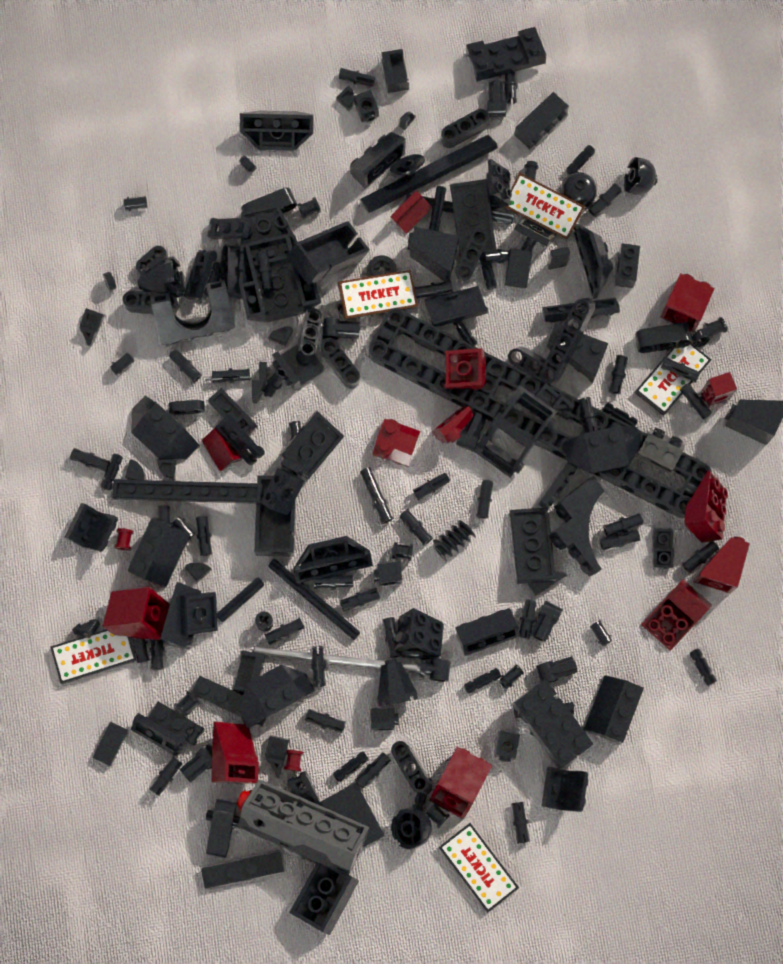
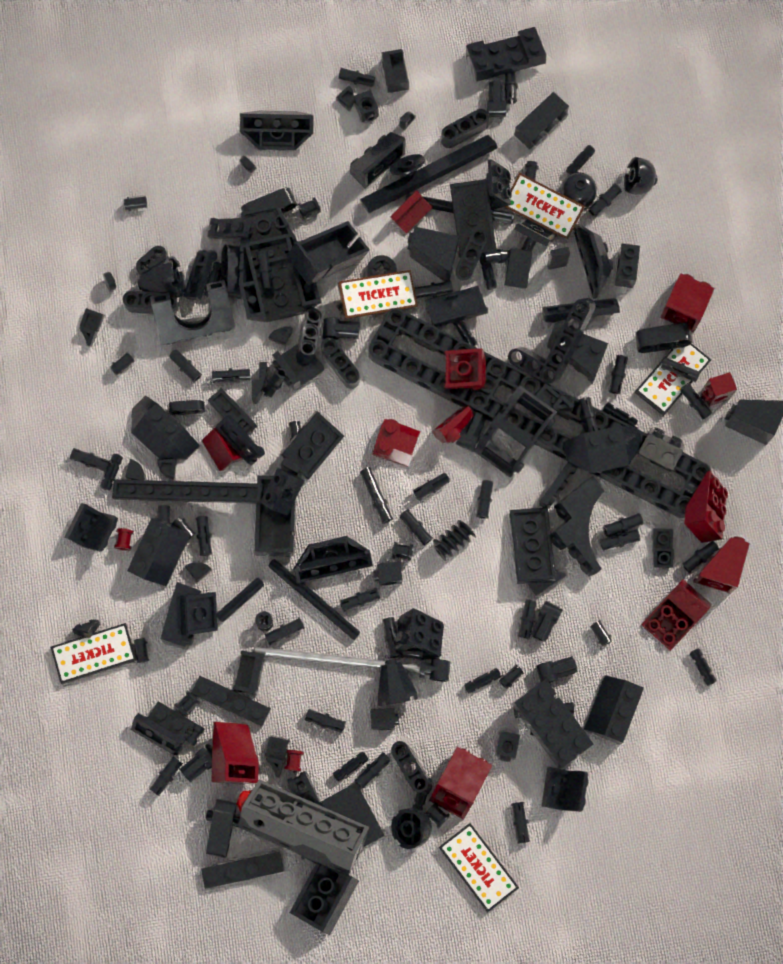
(110, 744): black tile -> none
(136, 613): dark red slope -> none
(156, 654): black pin -> none
(273, 693): black wedge -> none
(318, 666): black pin -> none
(334, 582): black pin -> none
(437, 208): black axle -> none
(487, 631): black brick -> none
(704, 335): black connector -> none

